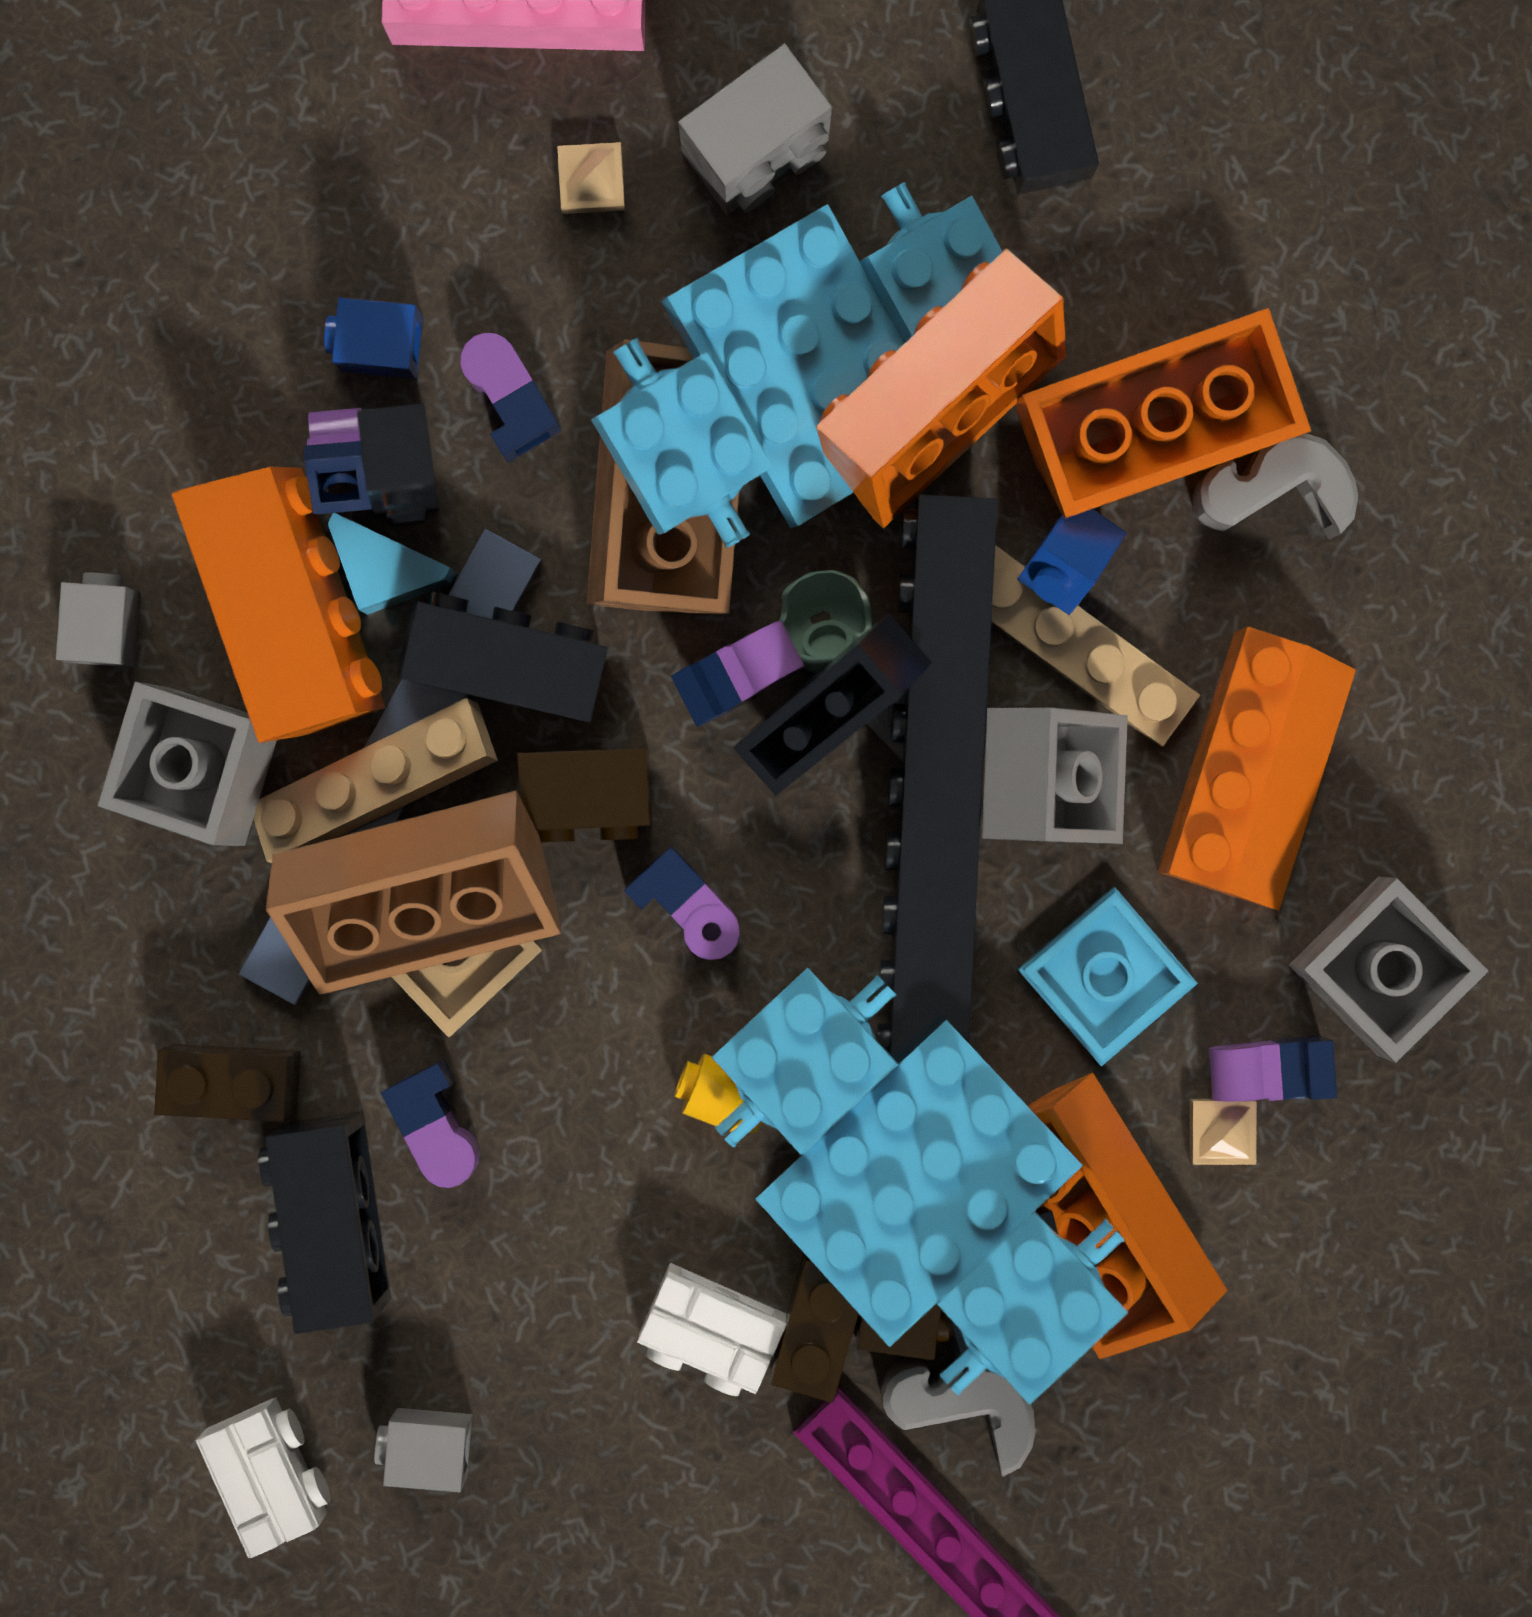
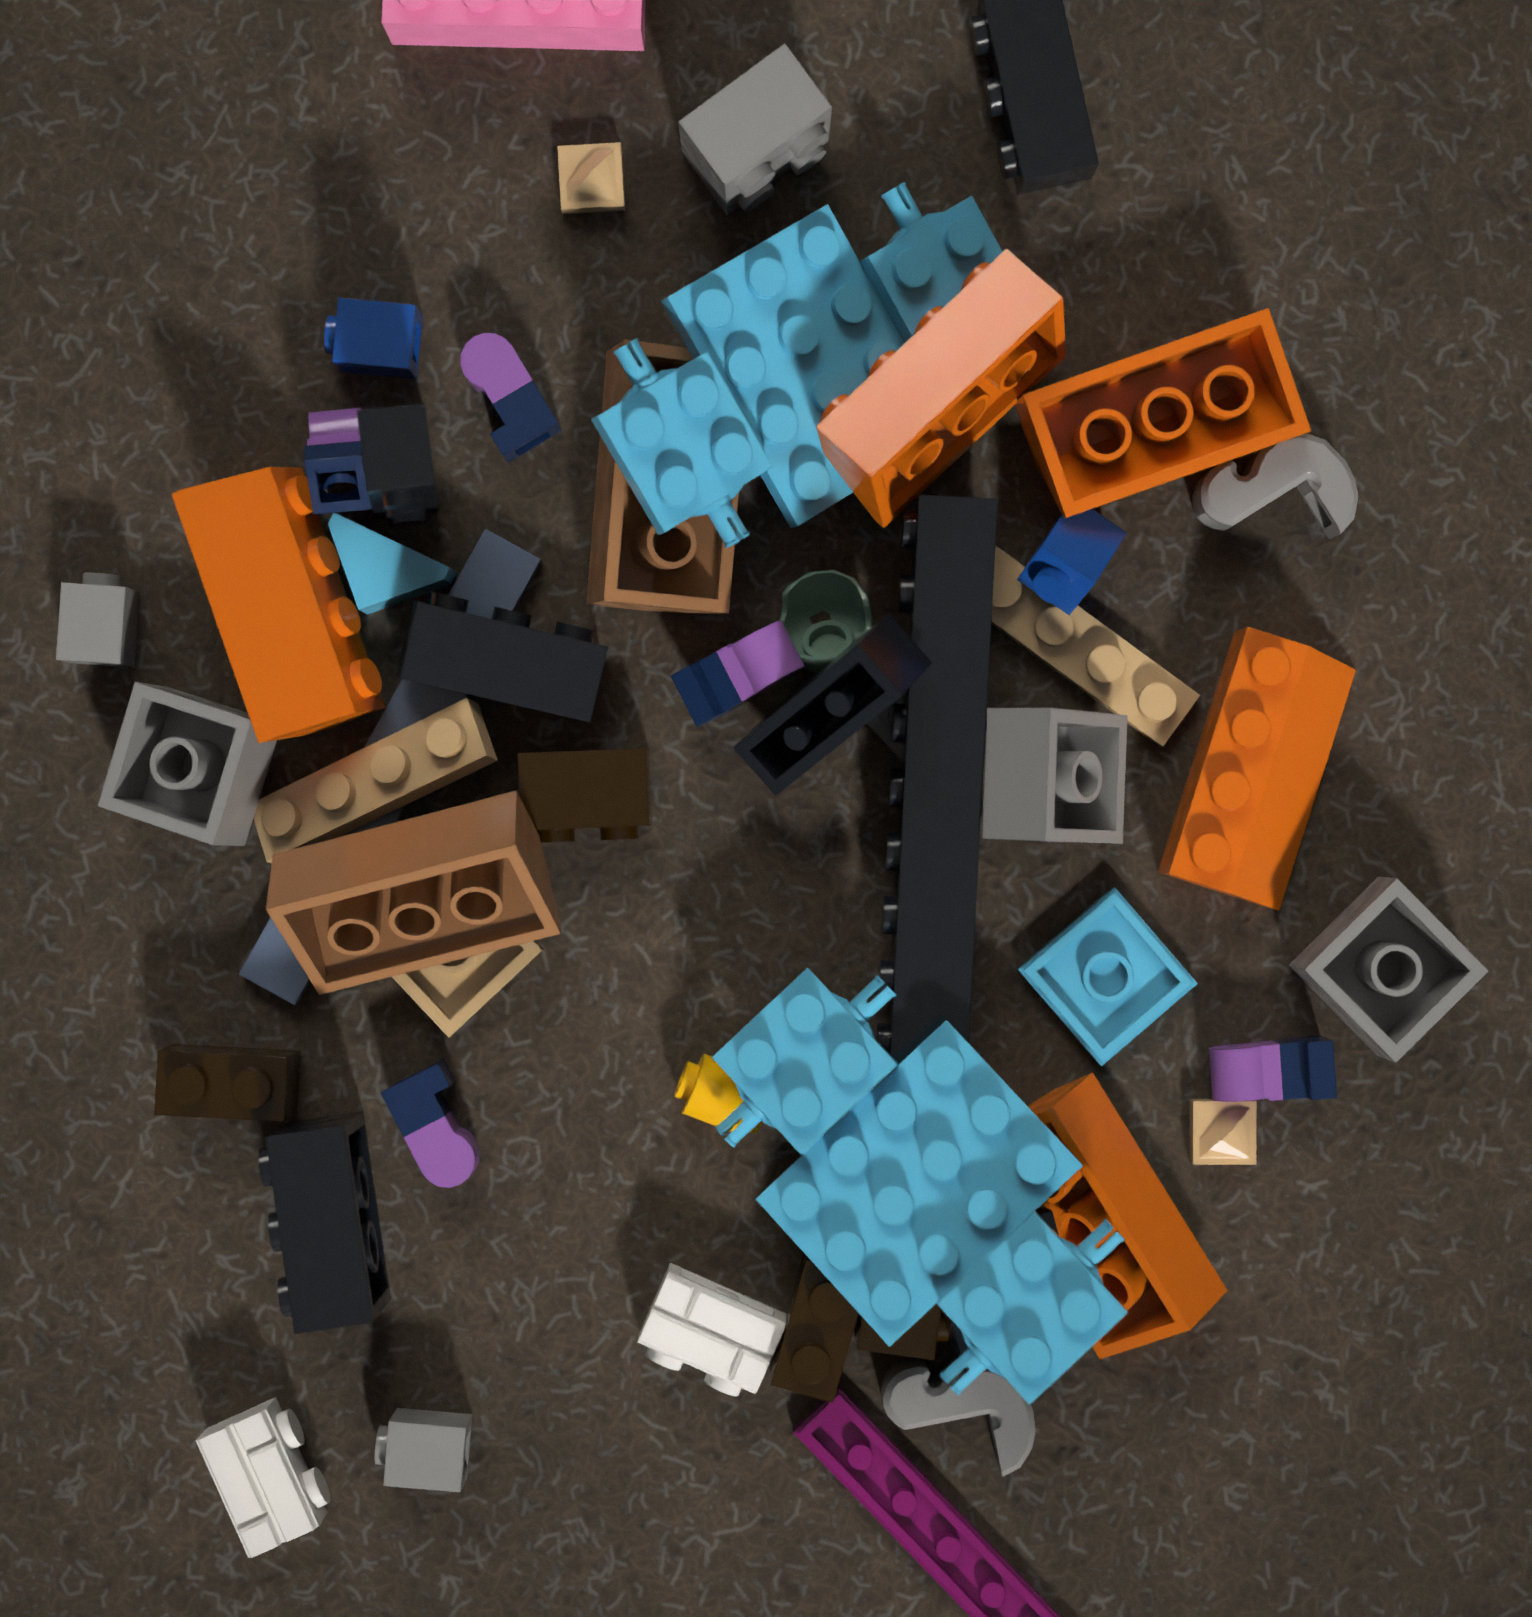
(707, 921): leg -> none

